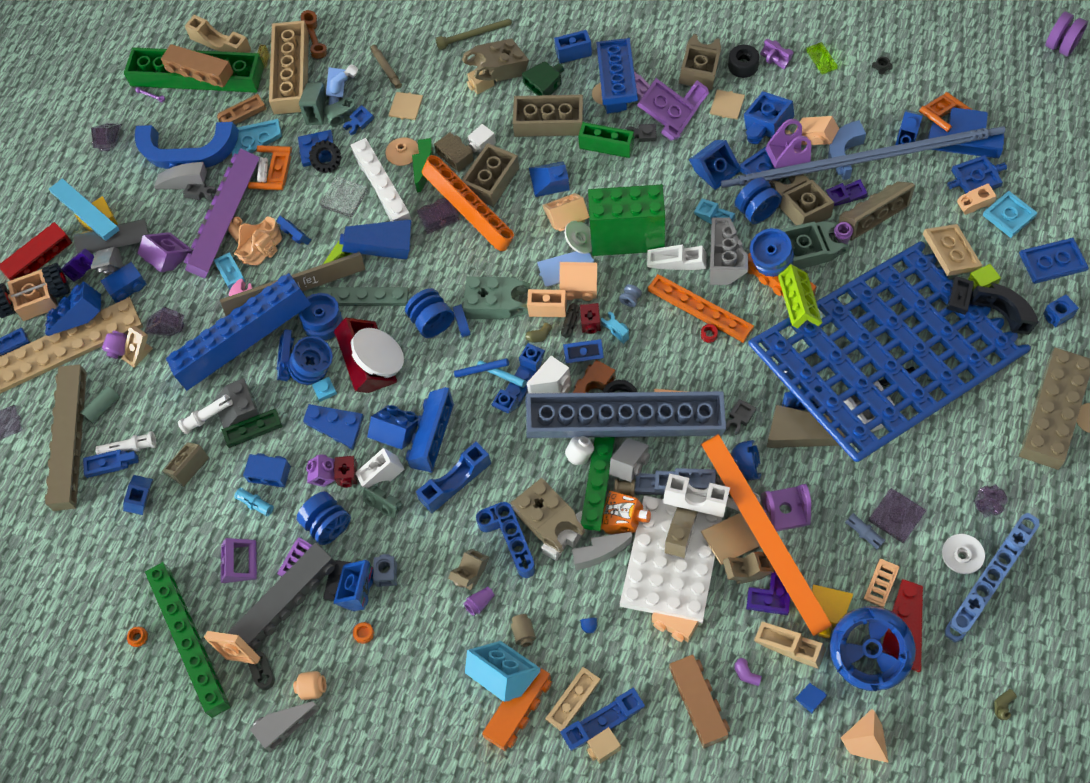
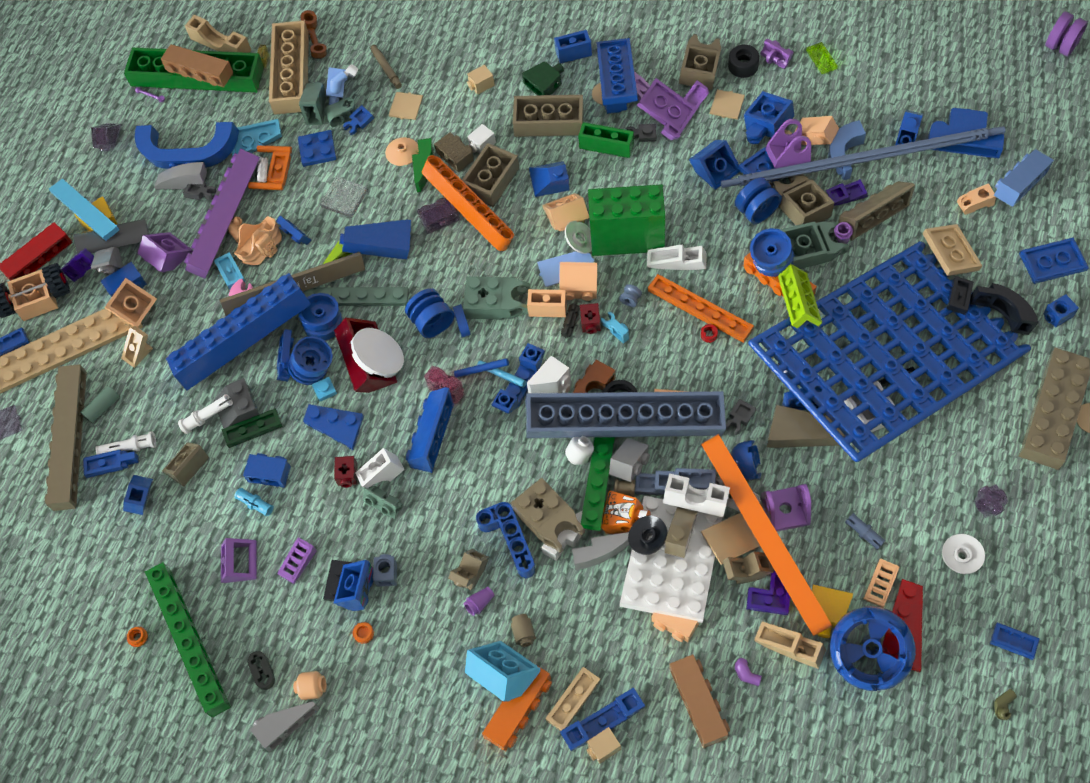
(74, 310): blue slope -> none
(114, 344): medium lavender head -> none
(130, 303): none -> light nougat slope
(165, 322): clear purple slope -> none
(232, 647): light nougat tile -> none
(242, 110): medium nougat plate -> none
(284, 596): dark grey brick -> none
(314, 156): black tyre -> none
(320, 470): medium lavender brick -> none
(323, 518): blue wheel -> none
(380, 181): white arch -> none
(393, 426): blue slope -> none
(437, 379): none -> clear pink brick
(438, 491): blue arch -> none
(442, 42): olive piece -> none
(497, 60): dark tan brick -> none
(538, 335): olive arm -> none
(583, 351): blue brick -> none
(589, 625): blue hinge -> none
(642, 530): none -> black dish
(707, 210): medium azure slope -> none
(727, 255): light grey wedge -> none
(811, 697): blue slope -> none
(867, 738): light nougat slope -> none
(882, 61): pearl dark grey plate -> none
(897, 515): clear purple plate -> none
(940, 107): orange plate -> none
(974, 604): medium blue piece -> none
(976, 173): blue plate -> none
(984, 277): lime brick -> none
(1009, 214): medium azure plate -> none
(1014, 641): none -> blue plate
(1023, 177): none -> medium blue brick

